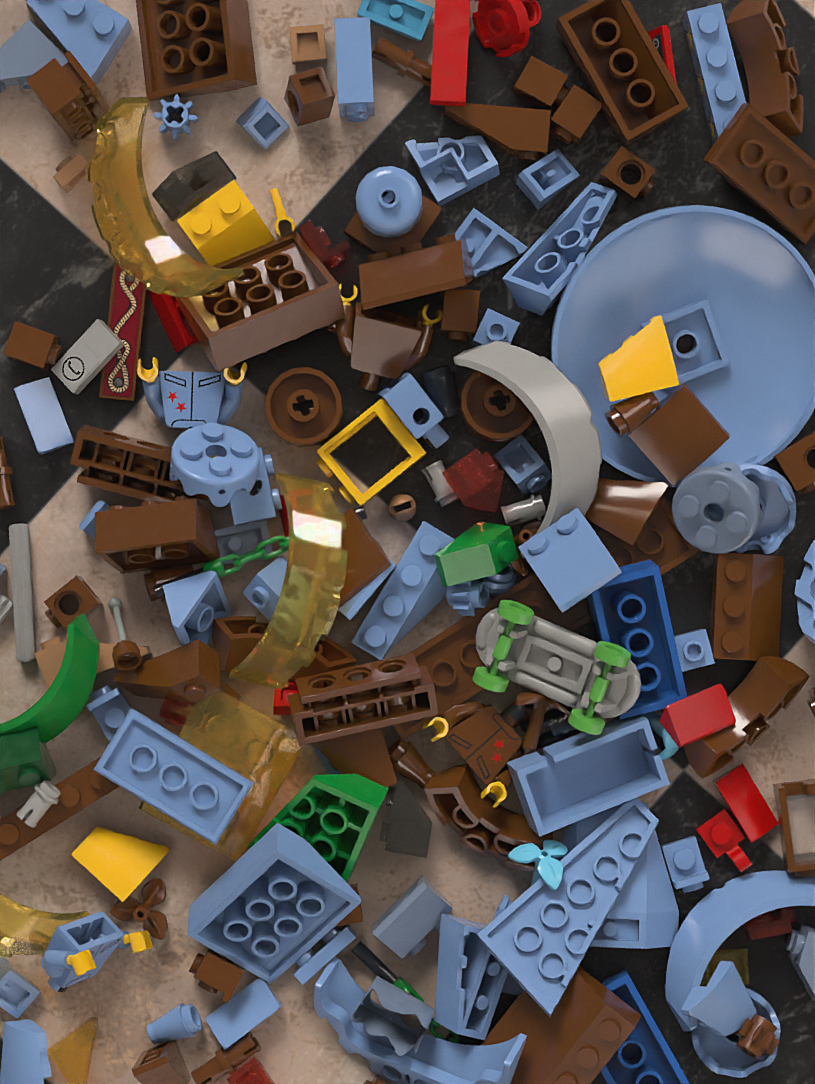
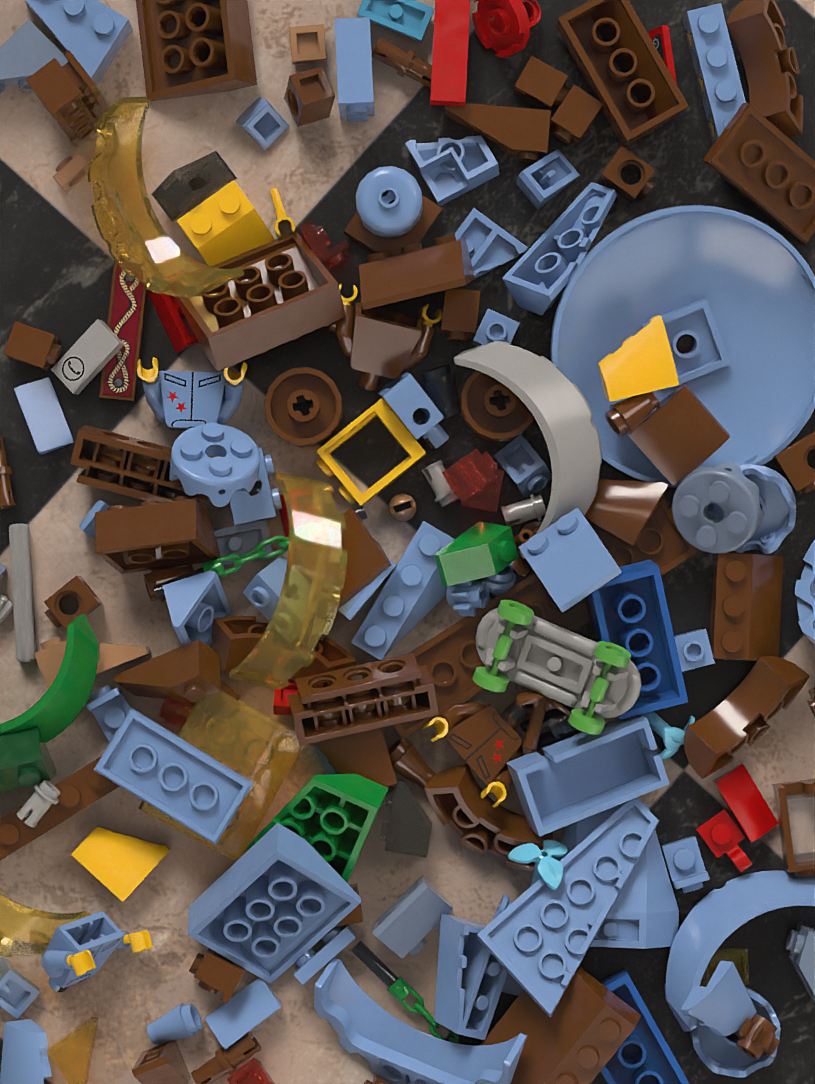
(125, 653): reddish brown hinge -> none
(153, 921): reddish brown plant -> none
(177, 107): medium blue gear -> none
(395, 1003): sand blue piece -> none
(698, 715): red slope -> none
(767, 925): clear red bracket -> none

